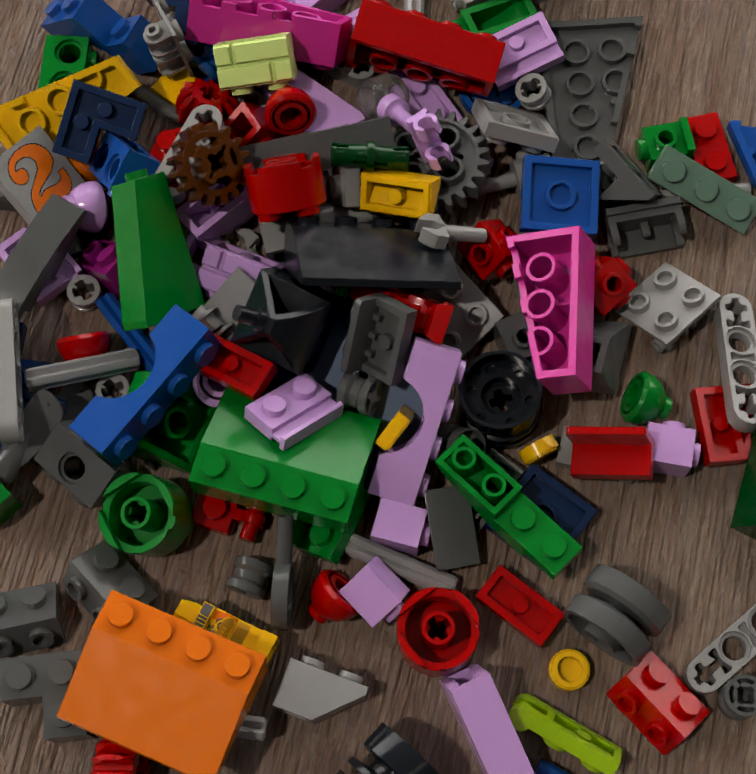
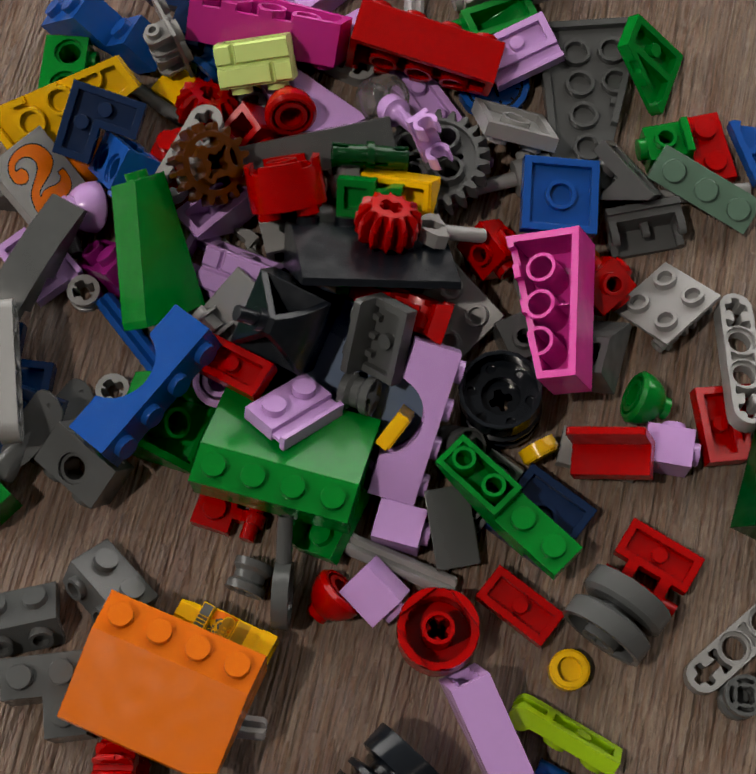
(81, 369): light grey axle -> none
(83, 345): red brick -> none
(145, 515): green brick -> none
(317, 694): light grey slope -> none
(353, 189): none -> green plate
(387, 222): none -> red gear
(534, 101): light grey bush -> none
(650, 61): none -> green wing
(658, 703): red bracket -> none
(659, 558): none -> red plate

